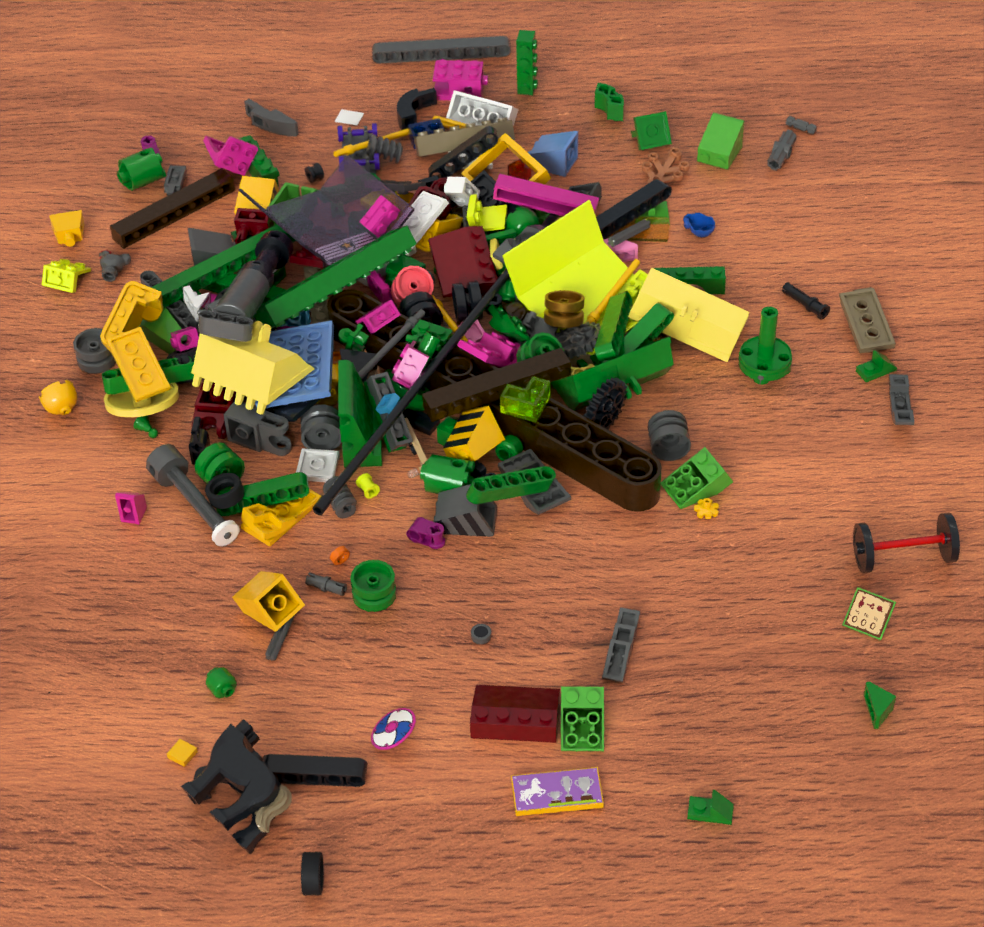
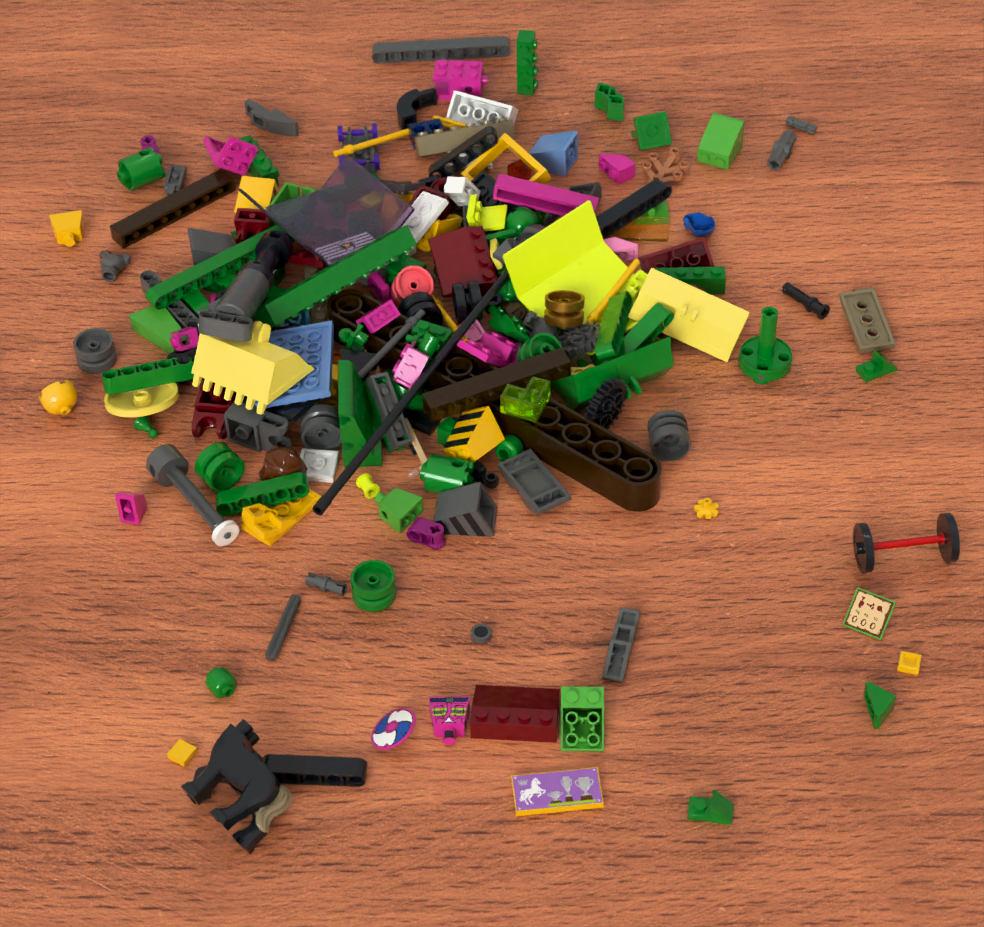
(63, 275): neon yellow bracket -> none
(133, 305): yellow windscreen -> none
(138, 364): yellow tile -> none
(195, 302): white slope -> none
(198, 441): black piece -> none
(228, 499): black tyre -> none
(269, 599): yellow slope -> none
(281, 462): none -> reddish brown head
(312, 873): black tyre -> none
(314, 172): black wheel -> none
(339, 555): orange tile -> none
(344, 502): dark grey piece -> none
(349, 117): white sticker -> none
(380, 216): dark pink brick -> none
(385, 147): dark grey piece -> none
(387, 403): dark azure tile -> none
(399, 508): none -> bright green torso
(449, 717): none -> dark pink torso
(510, 485): green beam -> none
(617, 167): none -> dark pink slope
(628, 232): dark grey axle -> none
(688, 254): none -> dark red wedge
(696, 480): bright green slope -> none
(900, 400): dark grey slope -> none
(909, 663): none -> yellow tile

